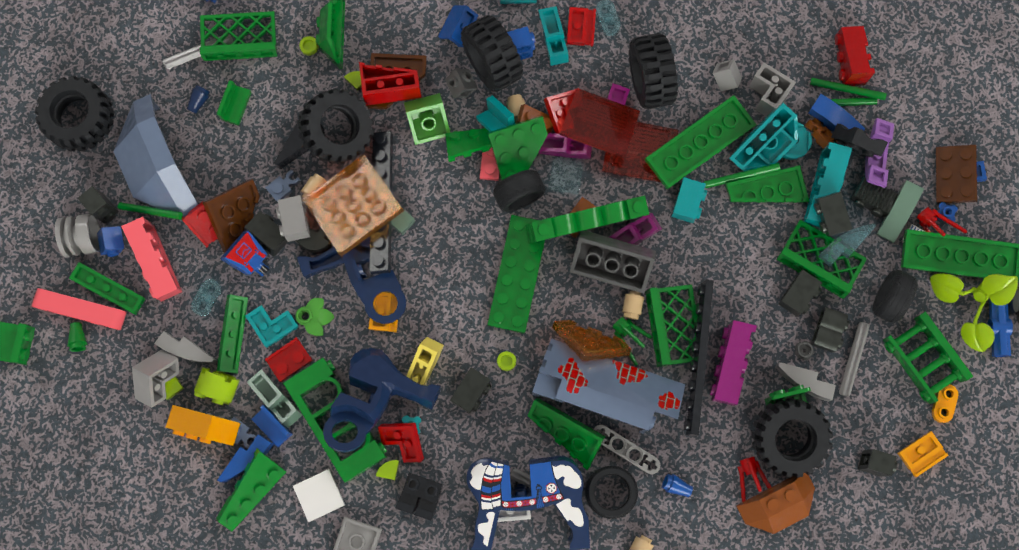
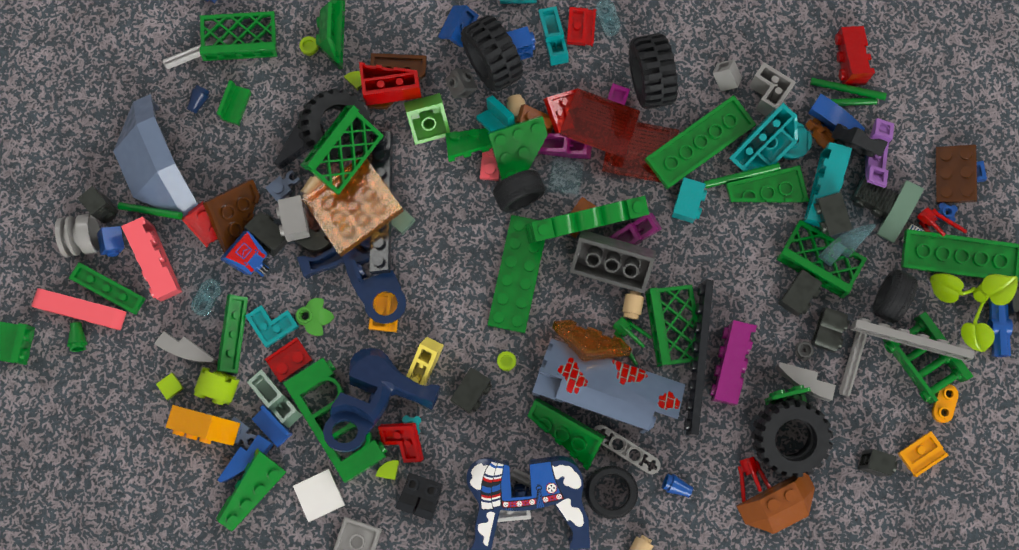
(58, 97): black tyre -> none
(151, 376): light grey brick -> none
(333, 136): none -> green fence
(919, 341): none -> light grey plate

